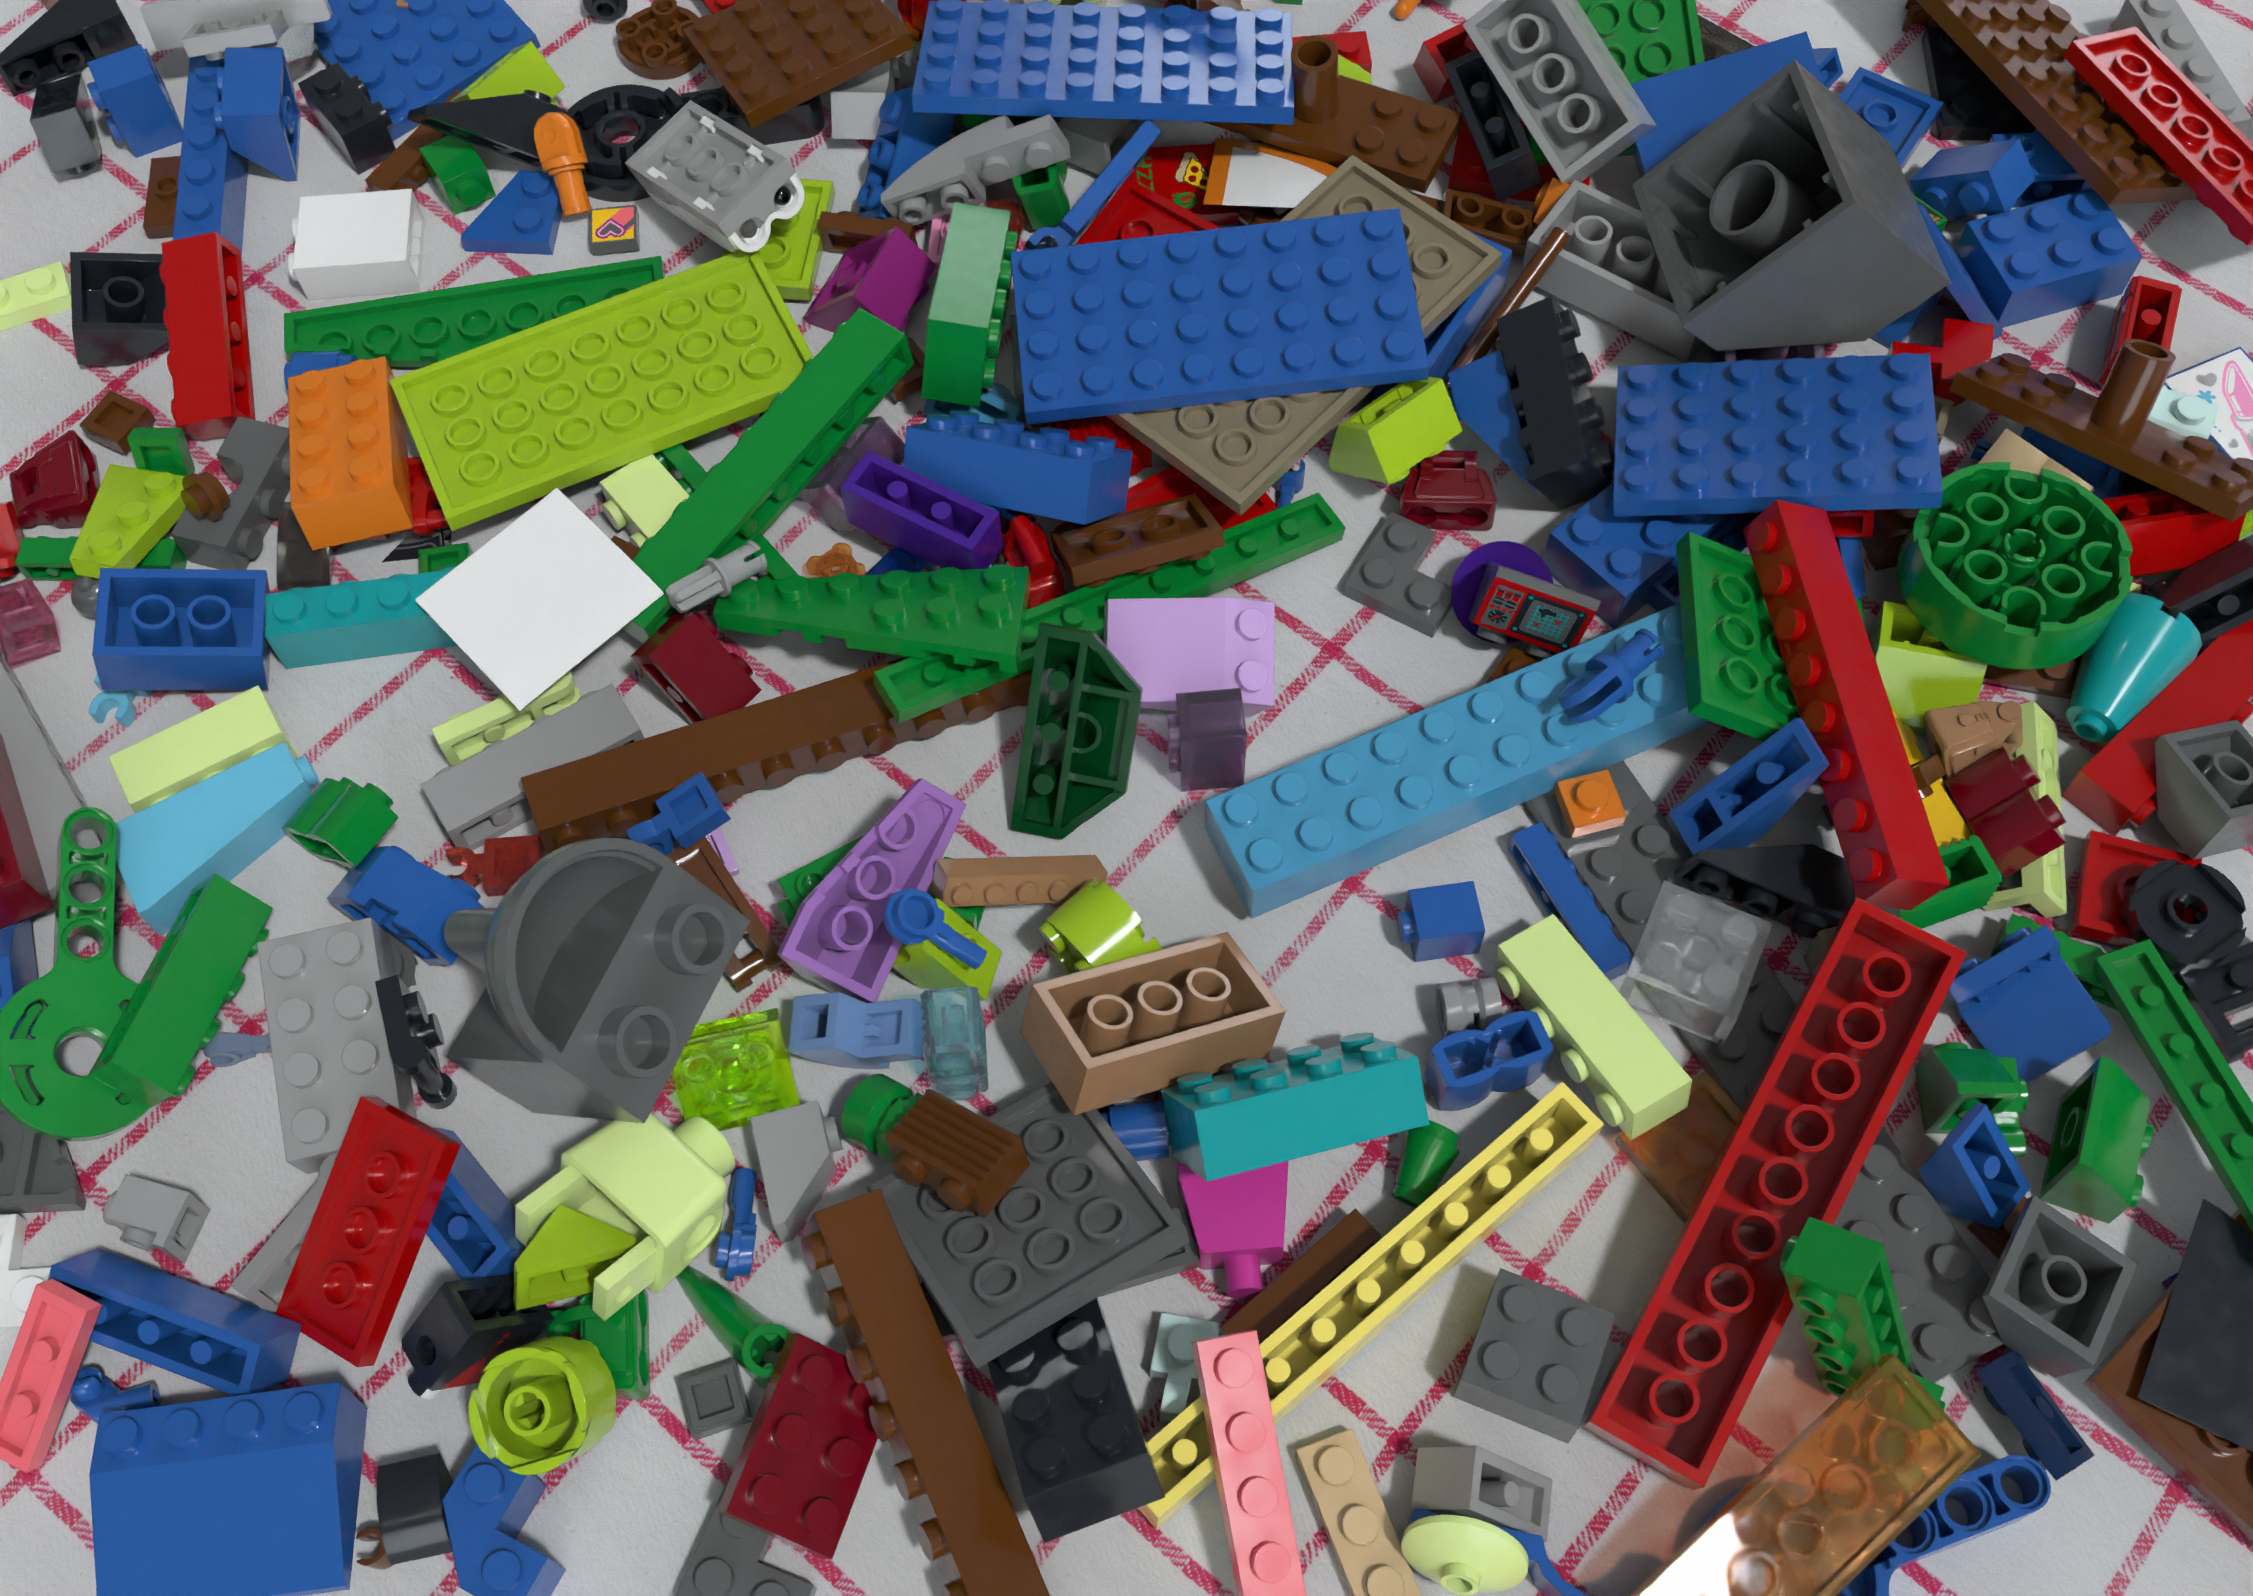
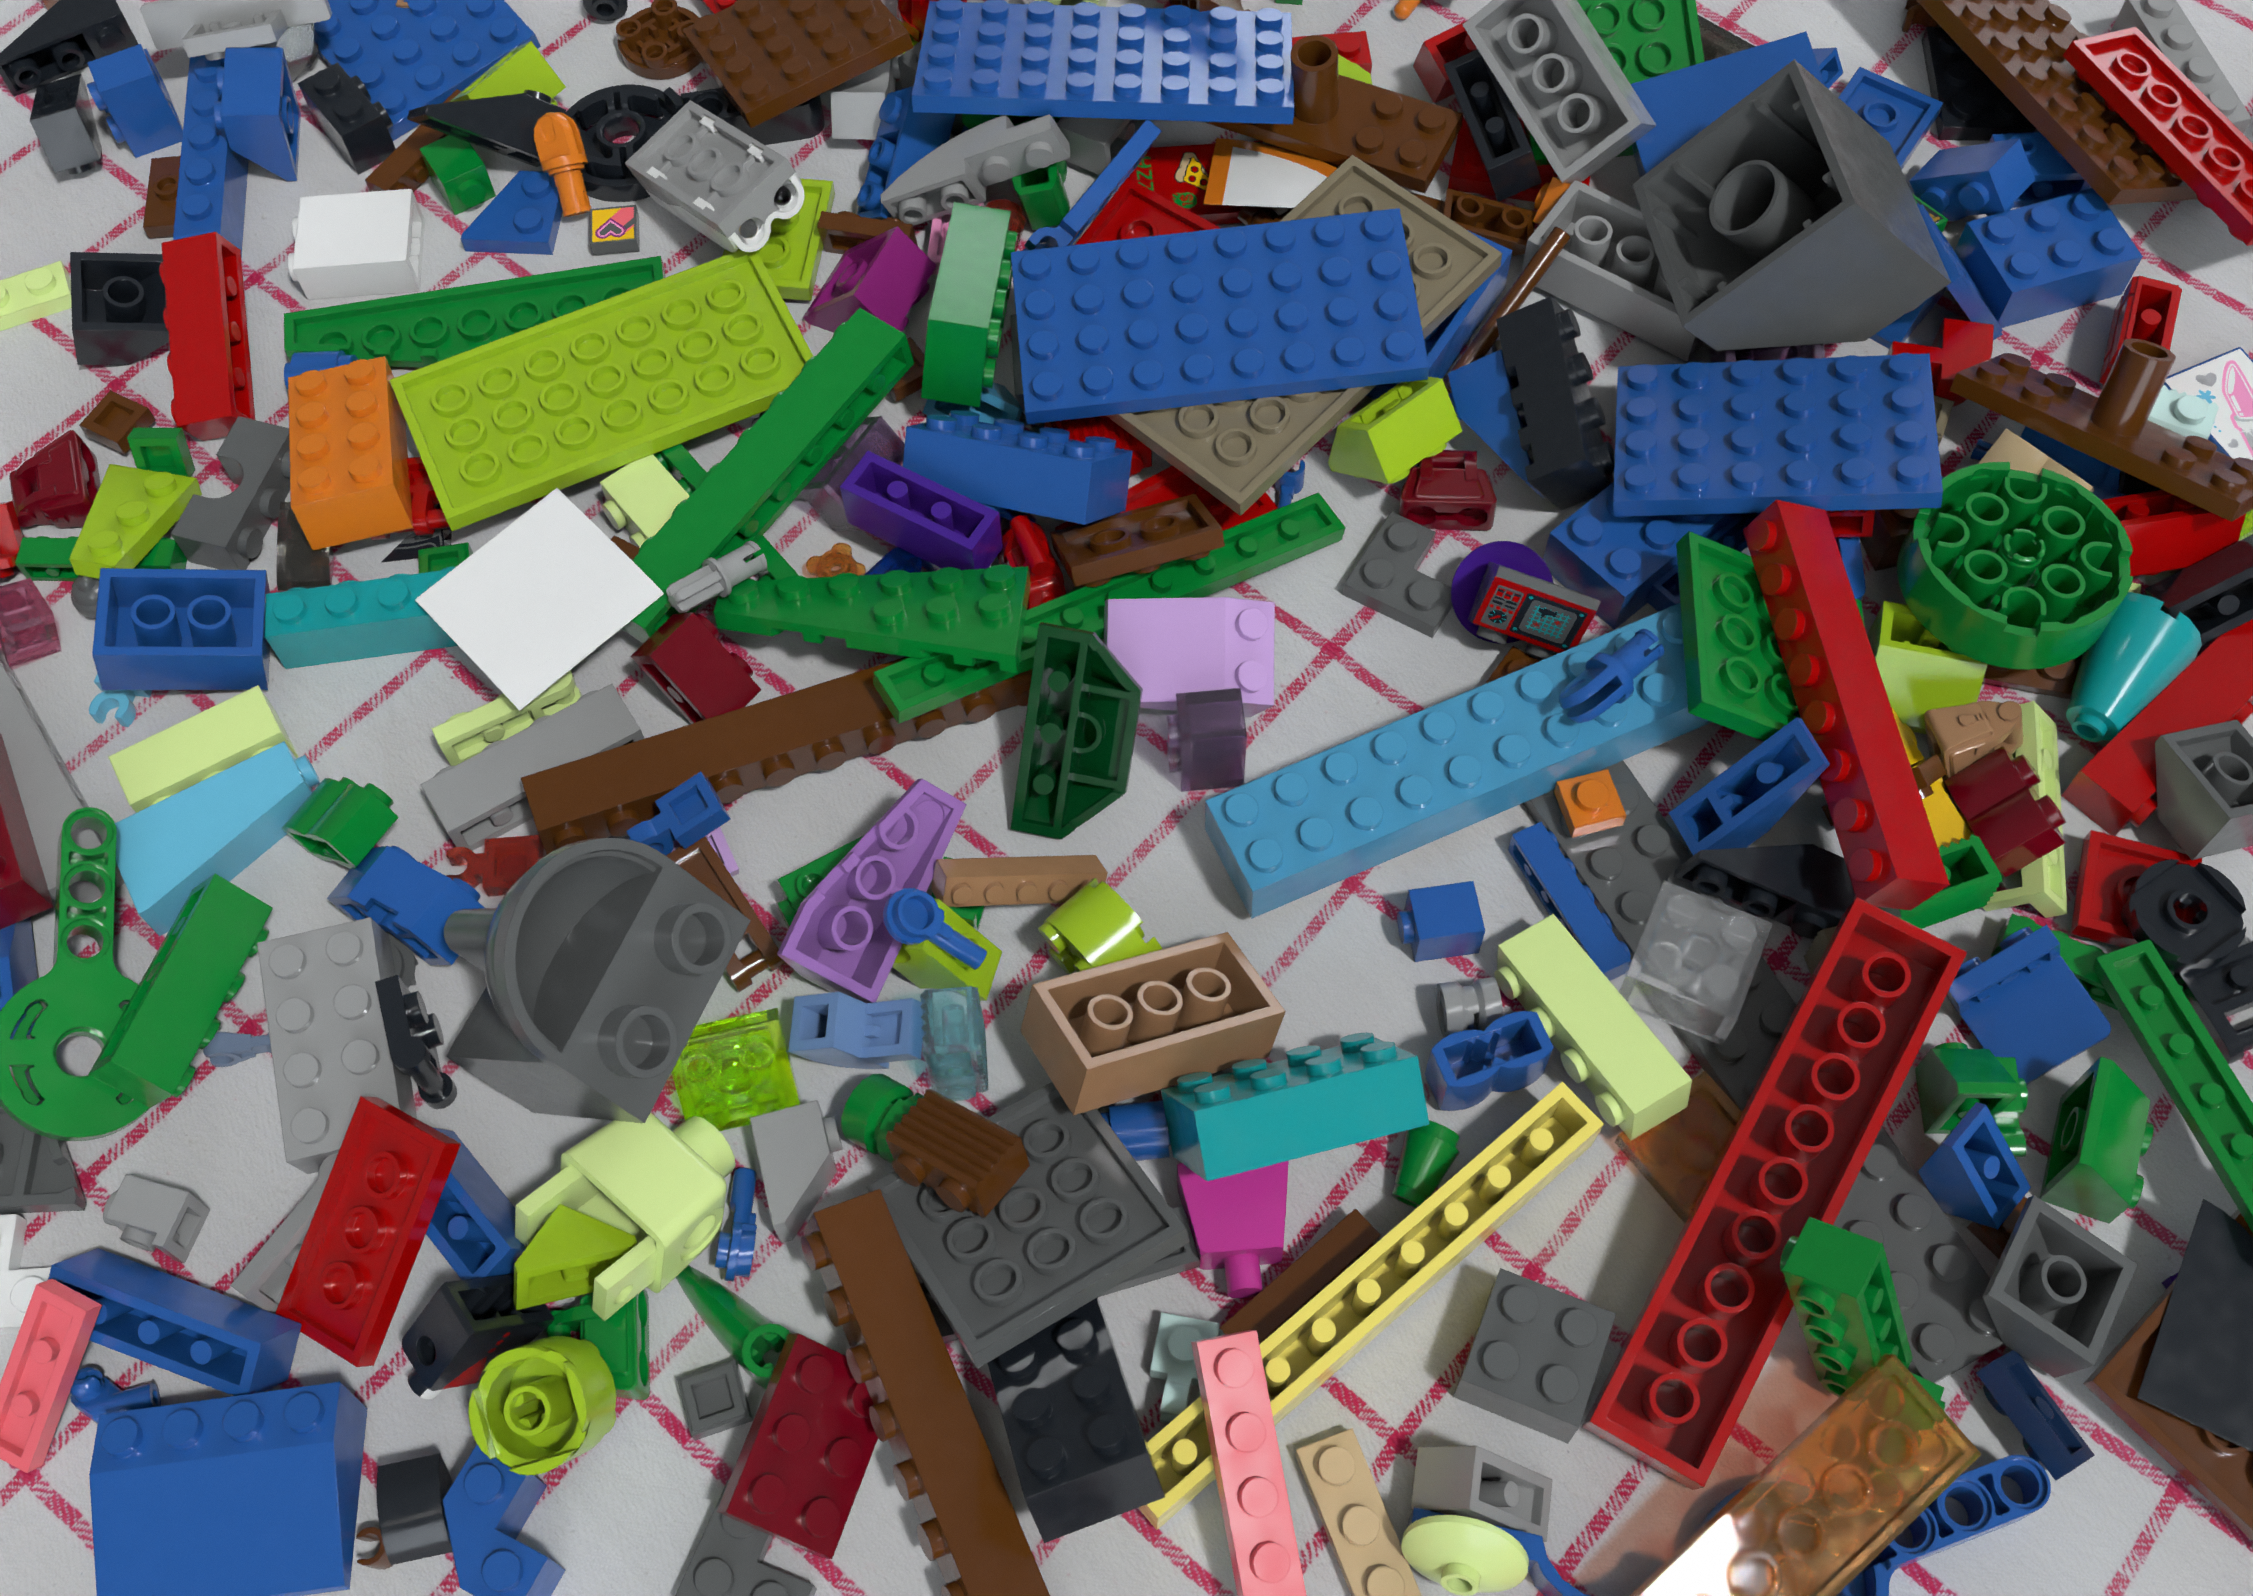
(204, 495): reddish brown plate -> none

